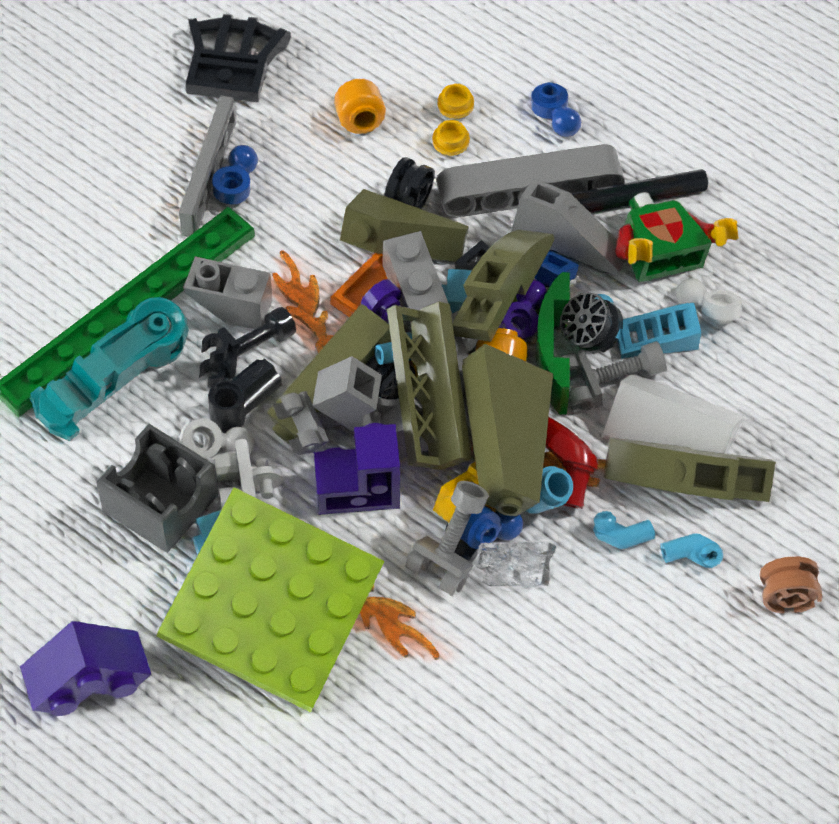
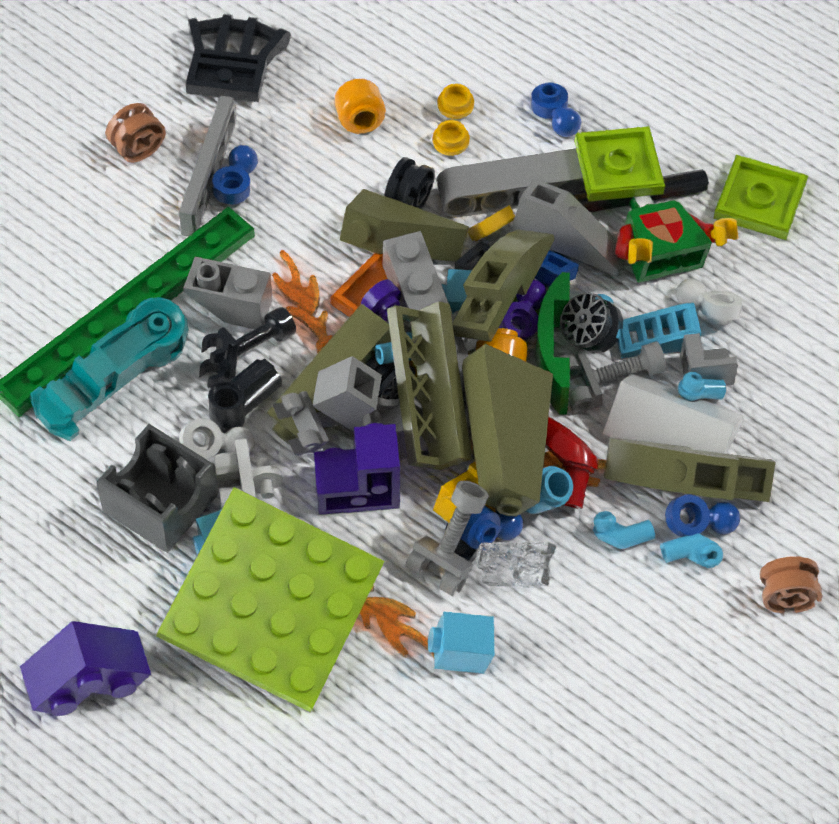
(136, 134): none -> nougat wheel
(462, 642): none -> medium azure brick
(491, 224): none -> yellow tile
(619, 163): none -> lime tile
(693, 387): none -> medium azure arm
(707, 363): none -> light grey panel
(721, 517): none -> blue plate
(761, 196): none -> lime tile

